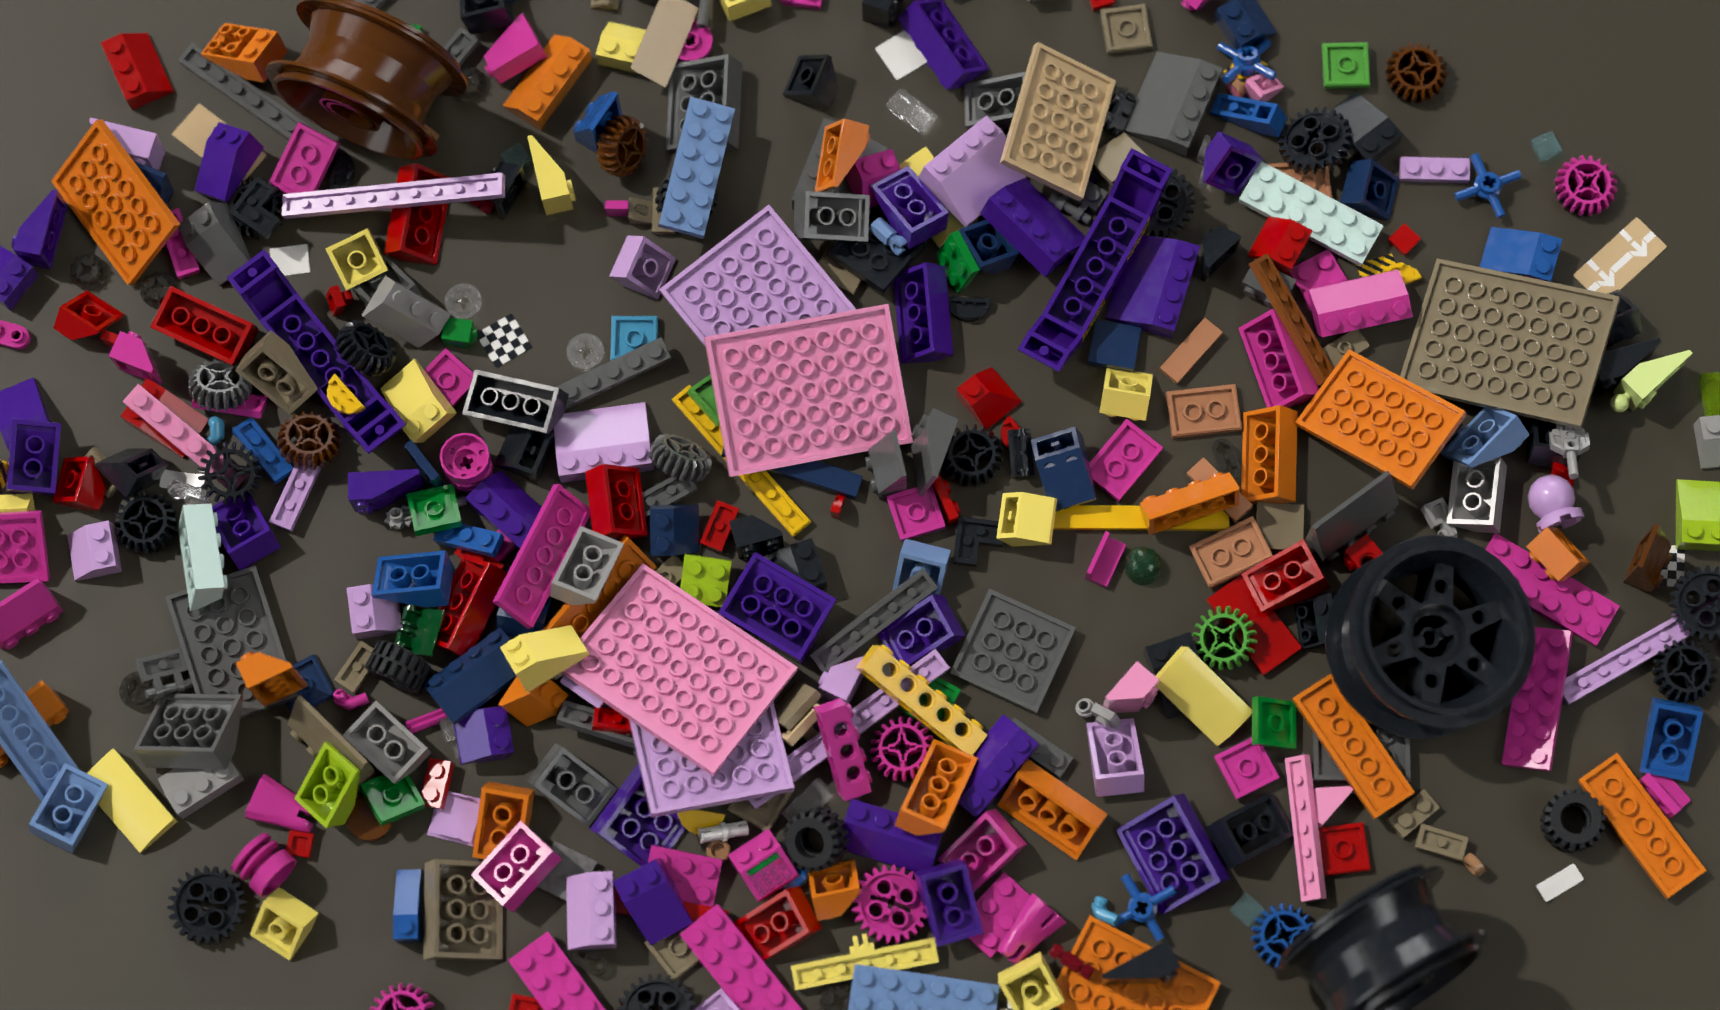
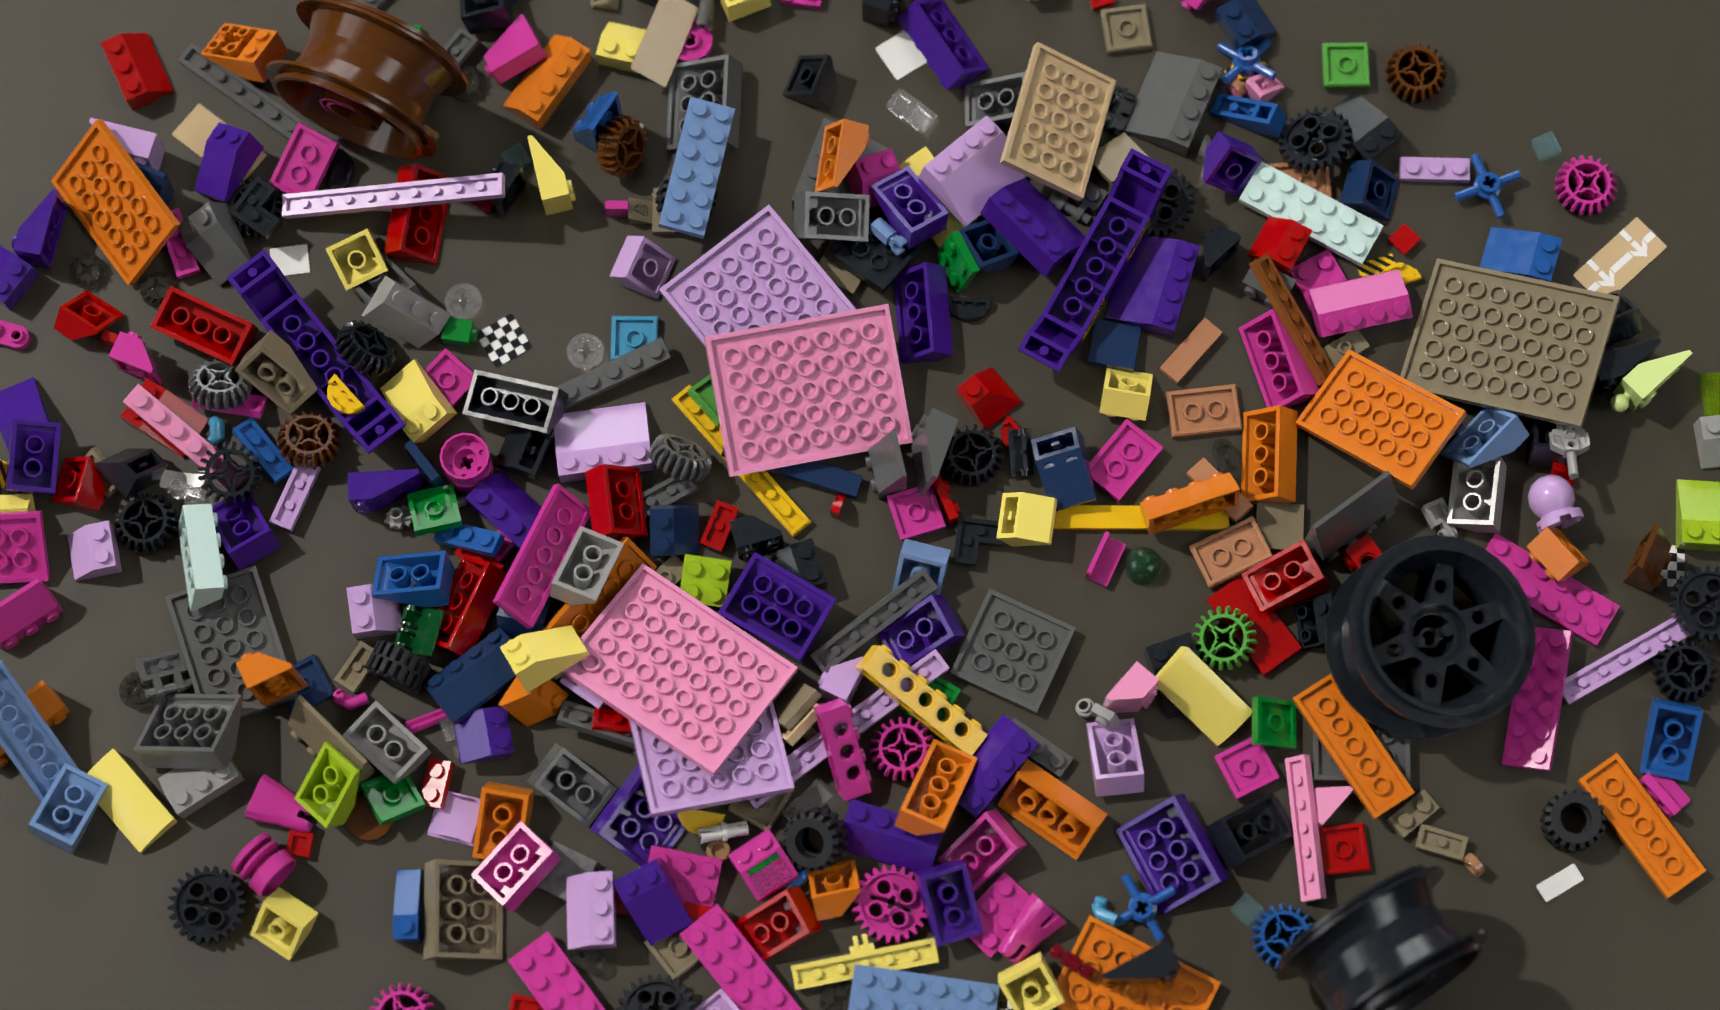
(338, 300): red tile -> none

